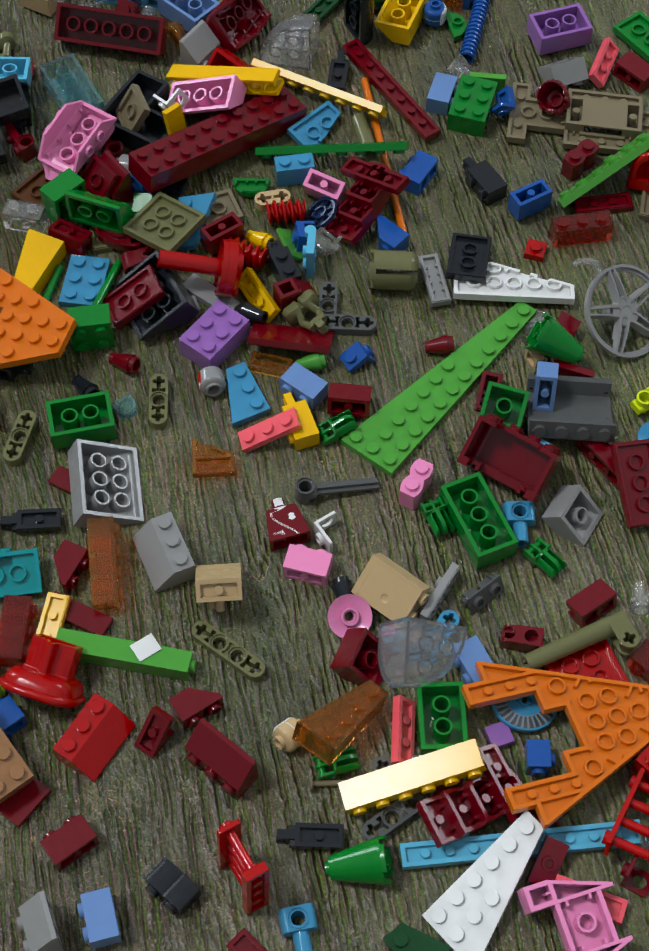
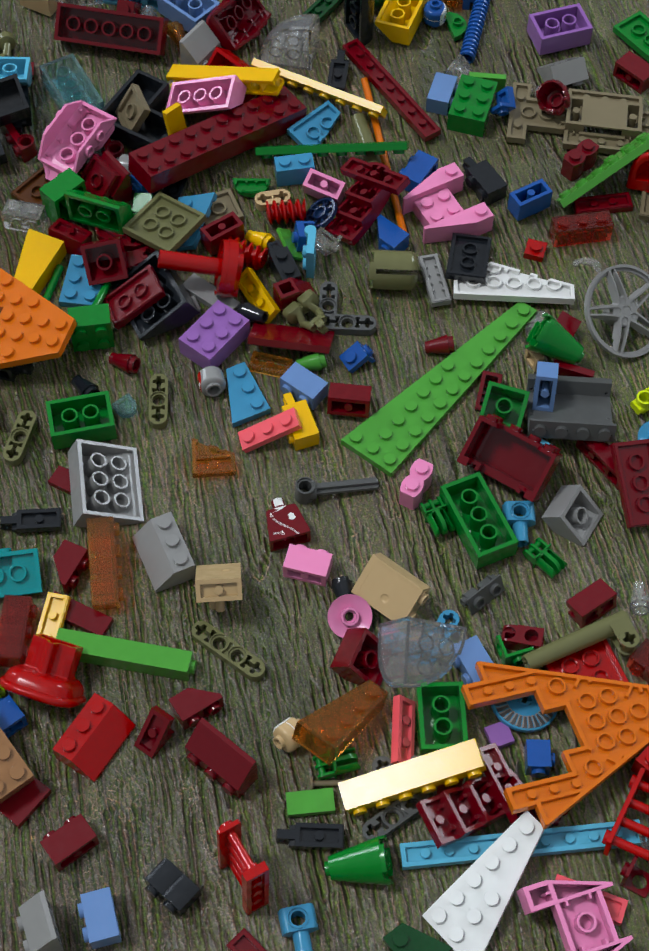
(105, 260): none -> dark red slope
(145, 647): white sticker -> none
(164, 105): white bracket -> none
(310, 802): none -> bright green tile
(319, 533): white bracket -> none
(340, 425): green arm -> none
(439, 210): none -> bright pink wedge
(442, 588): light grey plate -> none
(511, 658): none -> green bracket
(548, 860): dark red plate -> none
(603, 62): coral plate -> none

